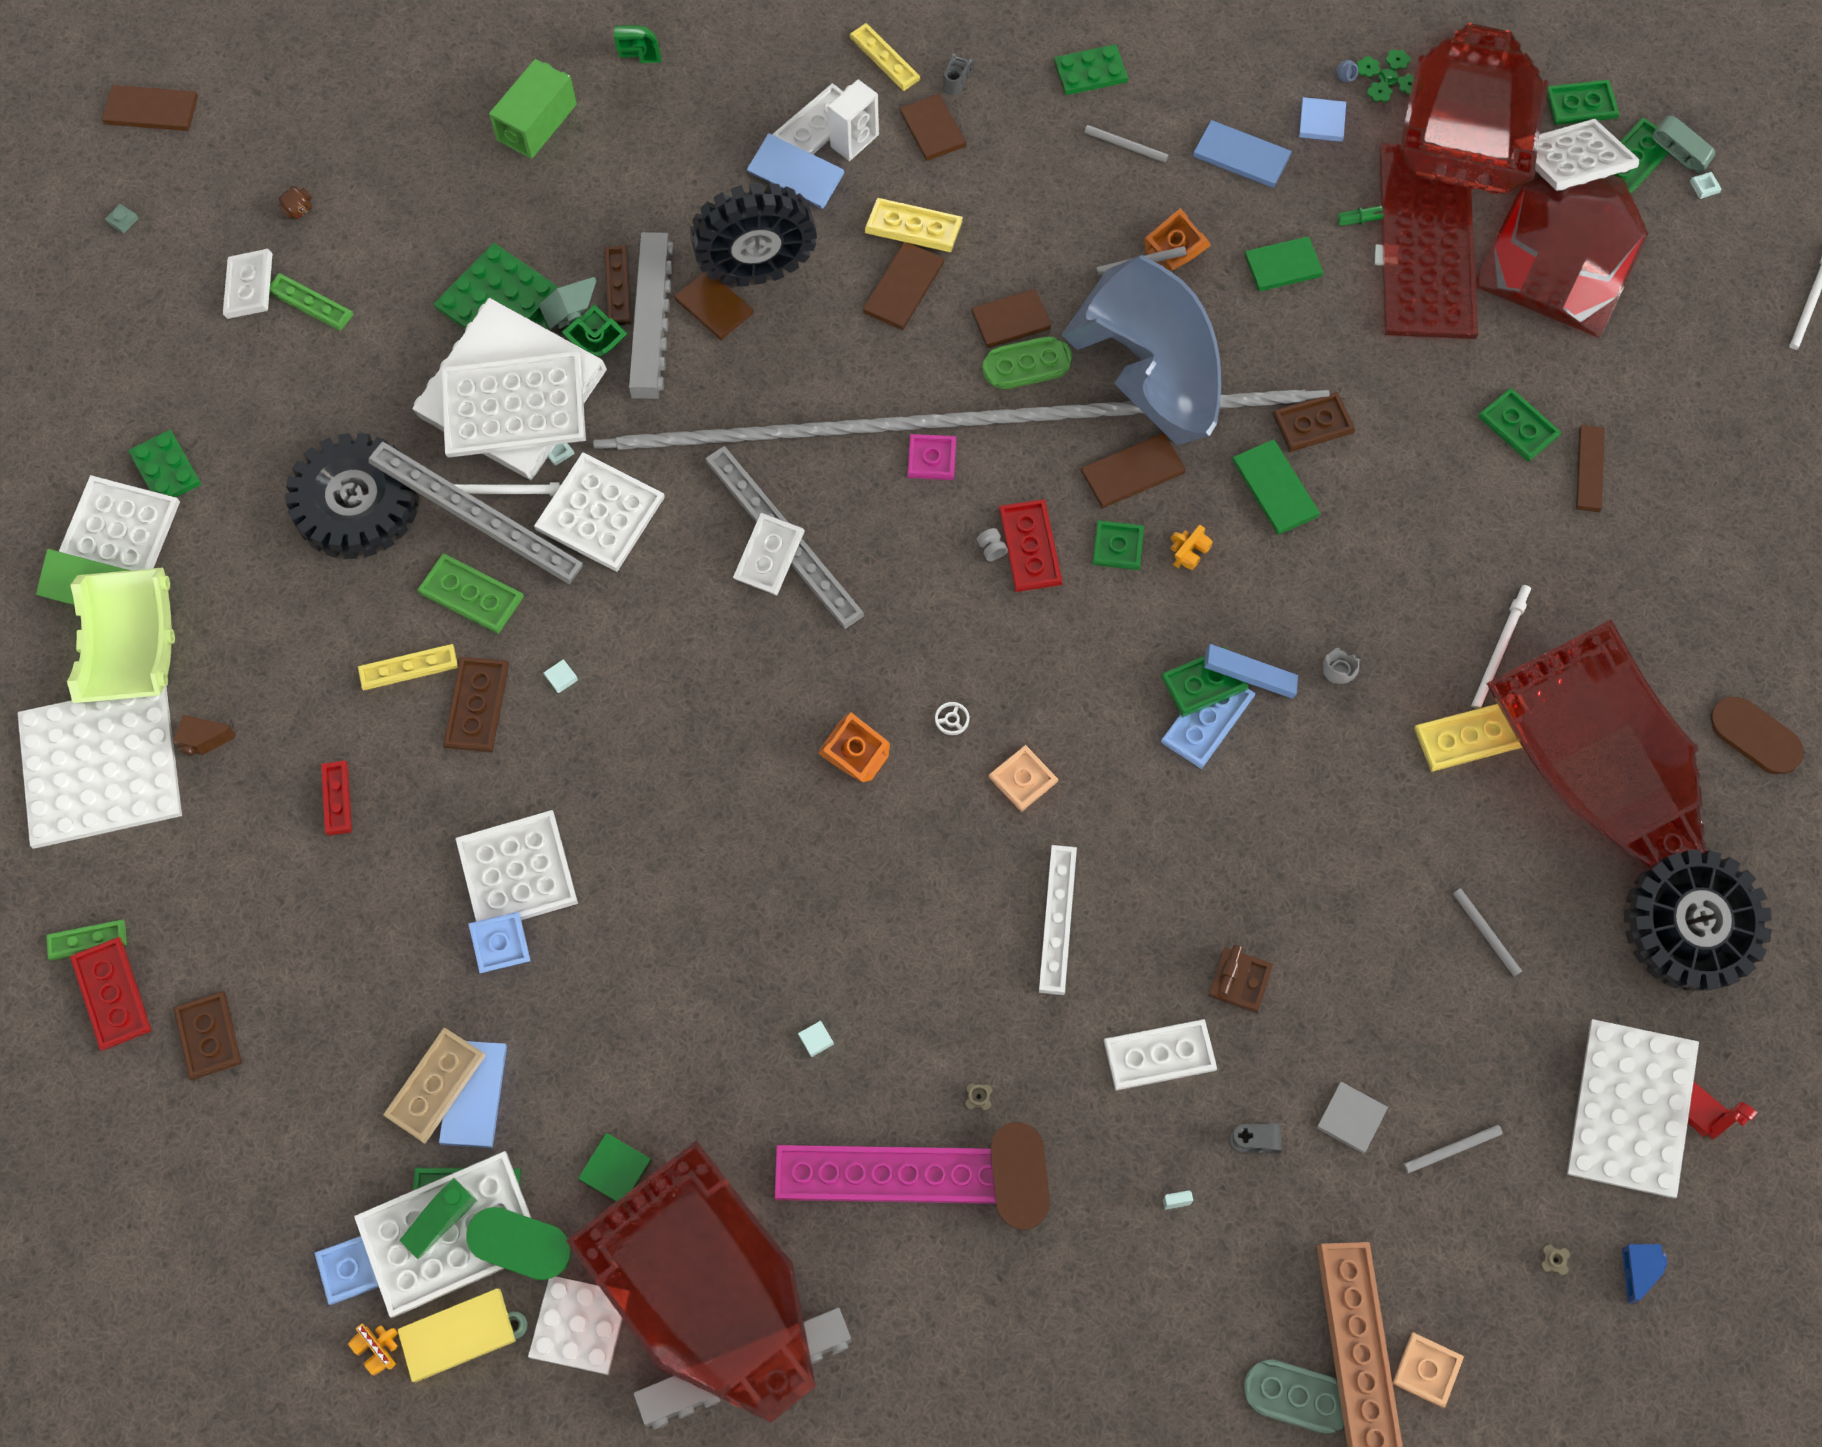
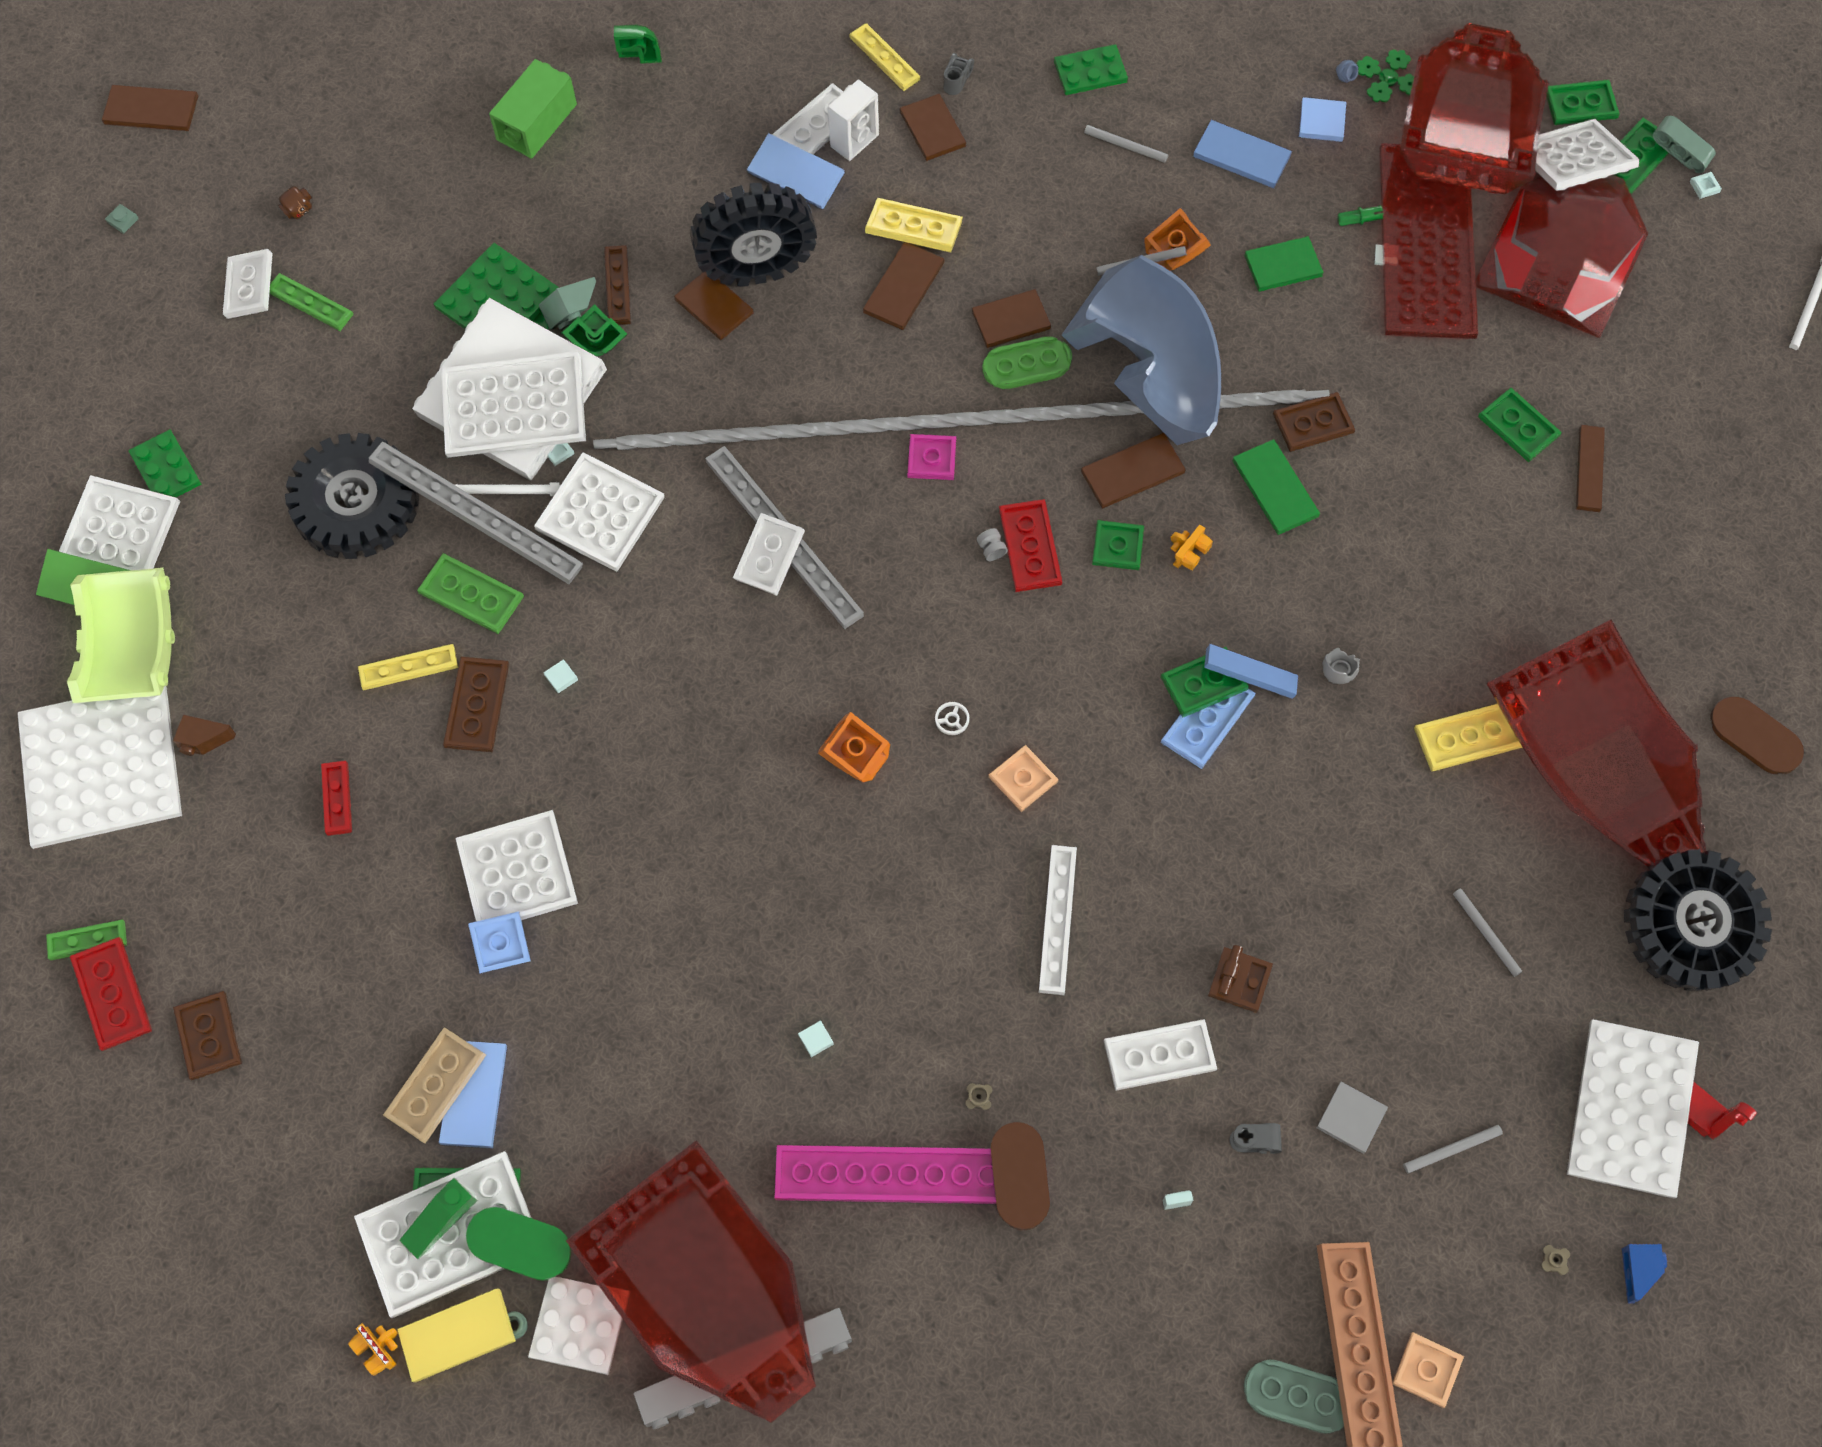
(345, 1270): light blue tile -> none
(614, 1168): green tile -> none
(650, 316): light grey brick -> none
(1517, 608): white bar -> none

